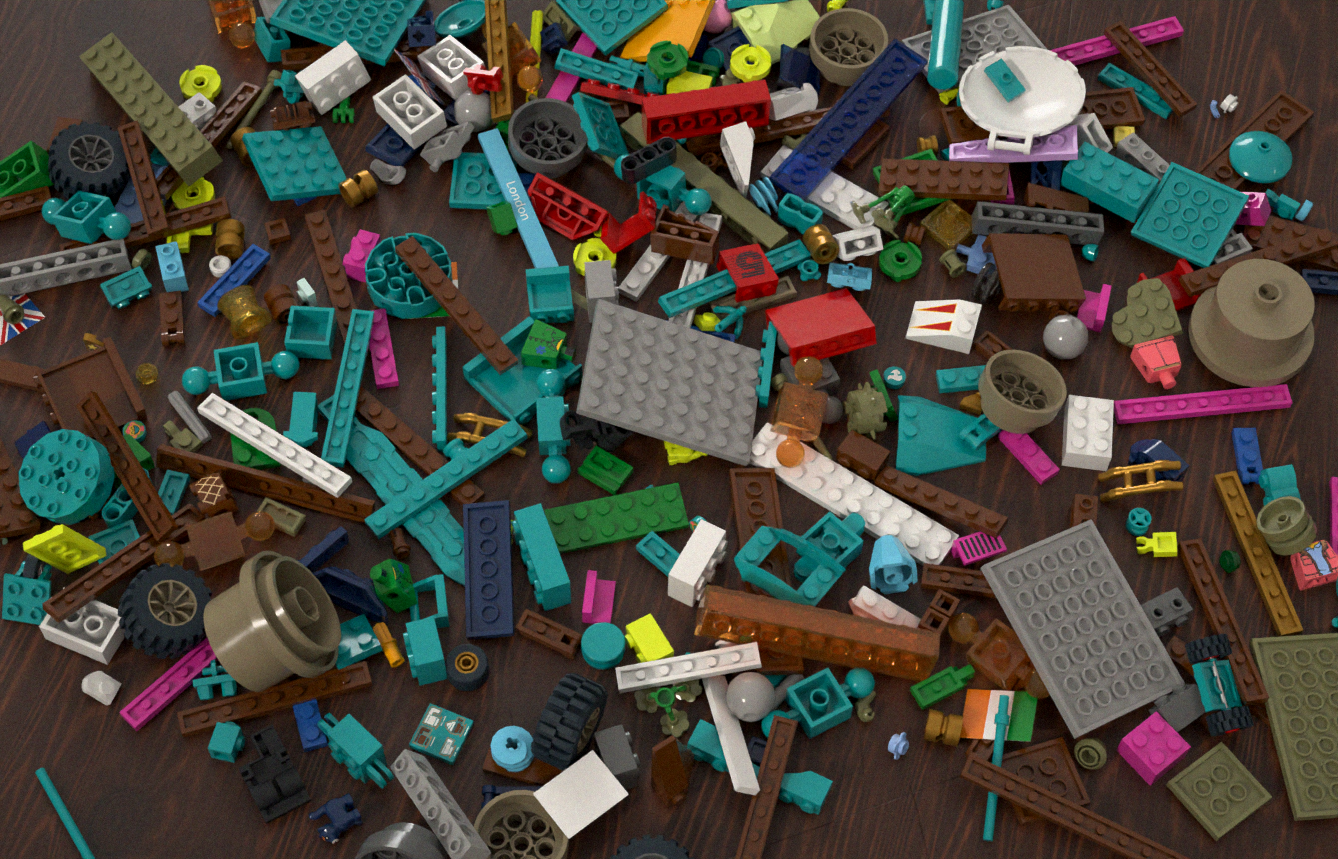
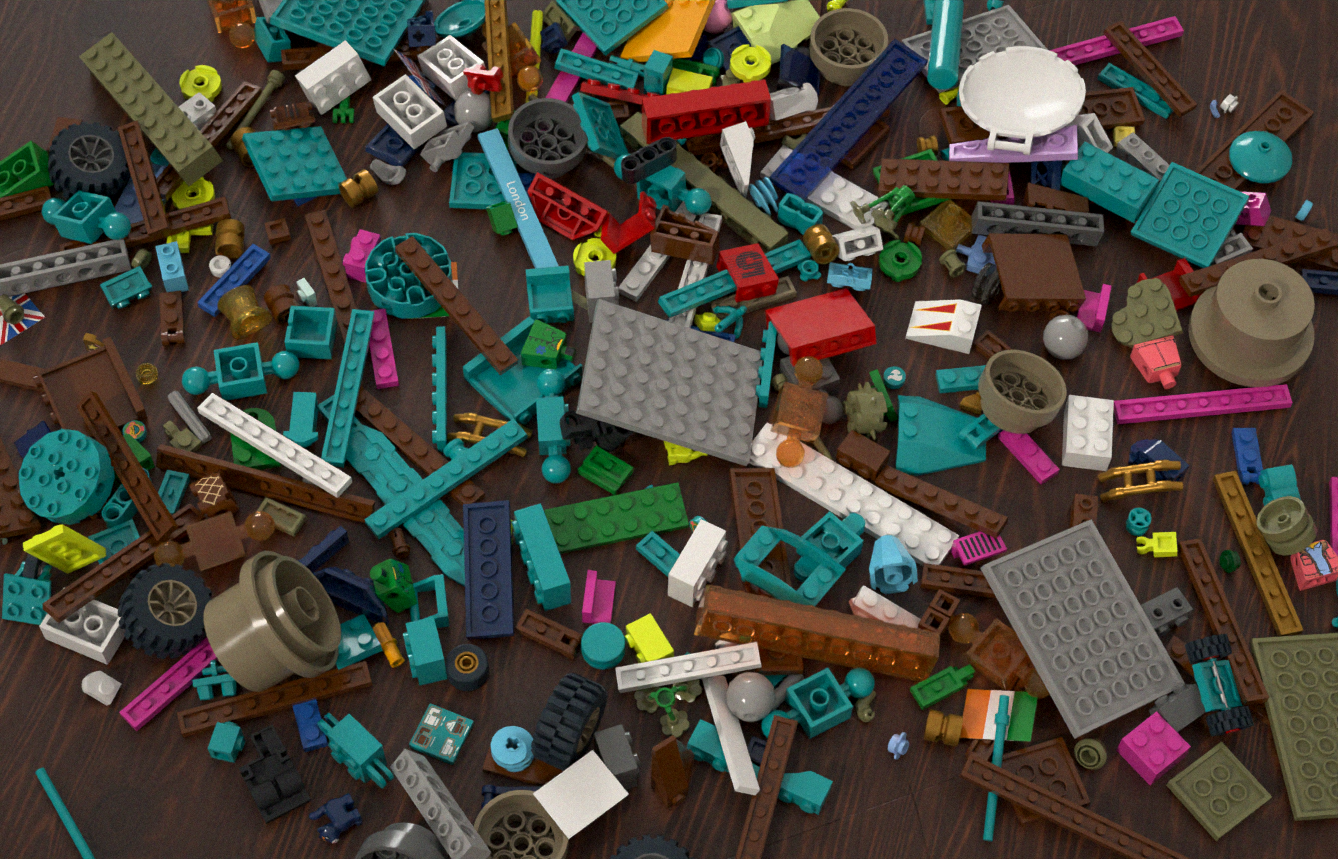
(290, 86): teal hips -> none
(667, 69): green plate -> none
(1004, 80): teal plate -> none
(1090, 251): teal hinge -> none
(1283, 205): teal plate -> none

